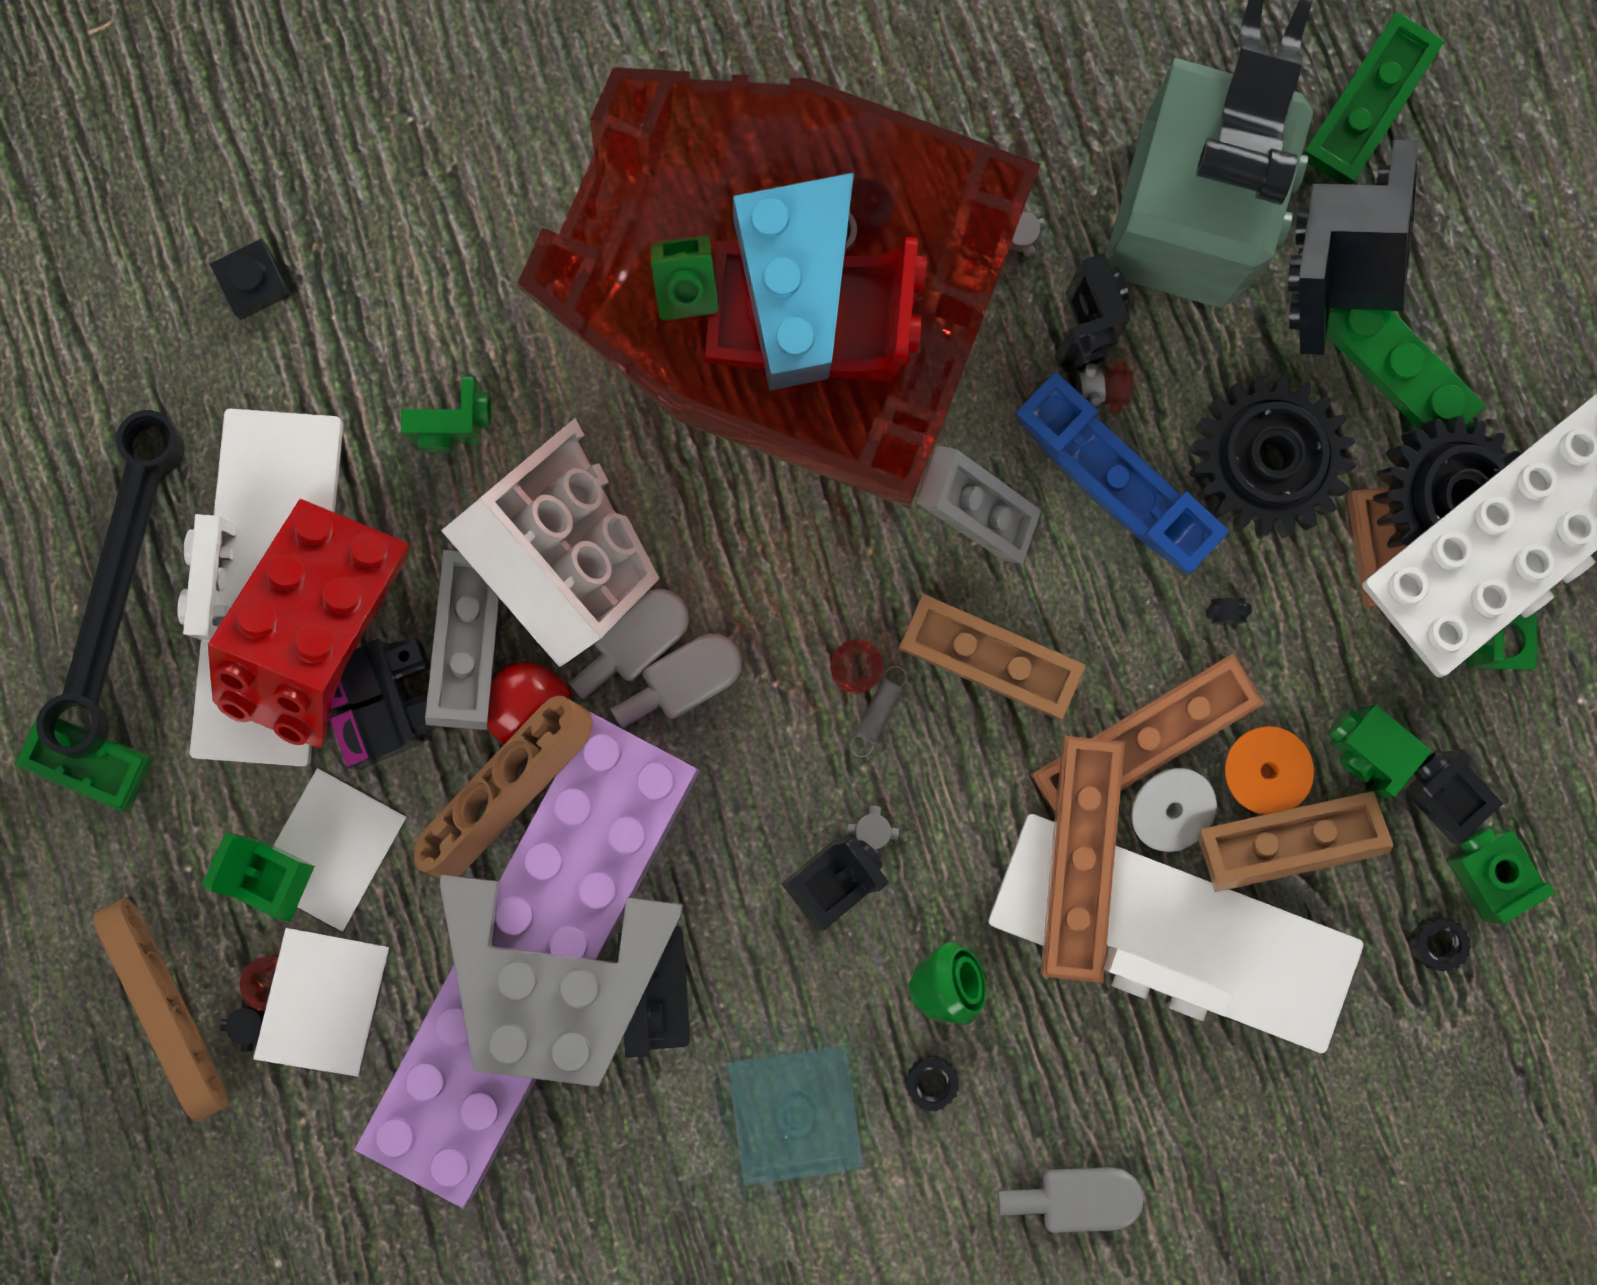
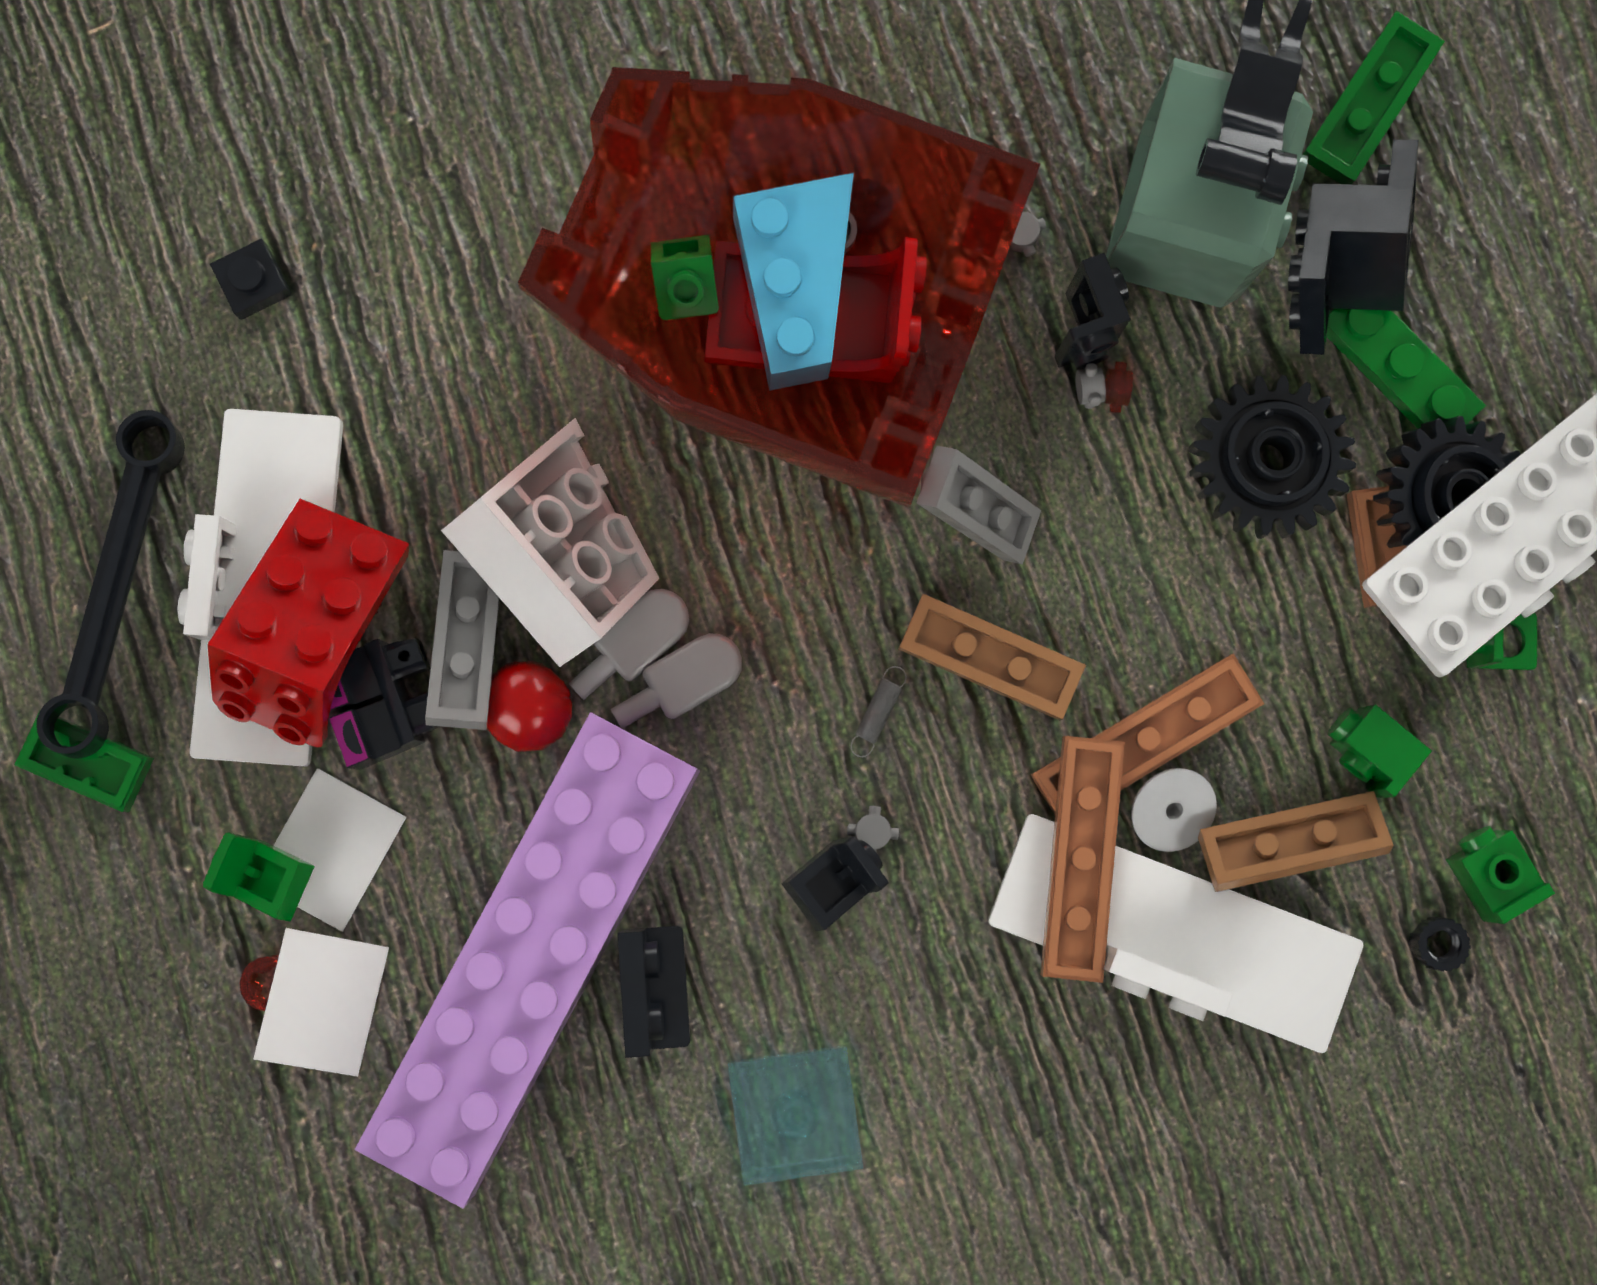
(161, 1009): medium nougat beam -> none
(244, 1026): black piece -> none
(442, 428): green bracket -> none
(547, 1010): light grey wing -> none
(549, 742): medium nougat beam -> none
(873, 660): clear red bush -> none
(937, 1102): black axle -> none
(949, 985): green cone -> none
(1079, 1200): light grey piece -> none
(1117, 477): blue slope -> none
(1228, 611): black piece -> none
(1269, 770): orange piece -> none
(1452, 794): black bracket -> none

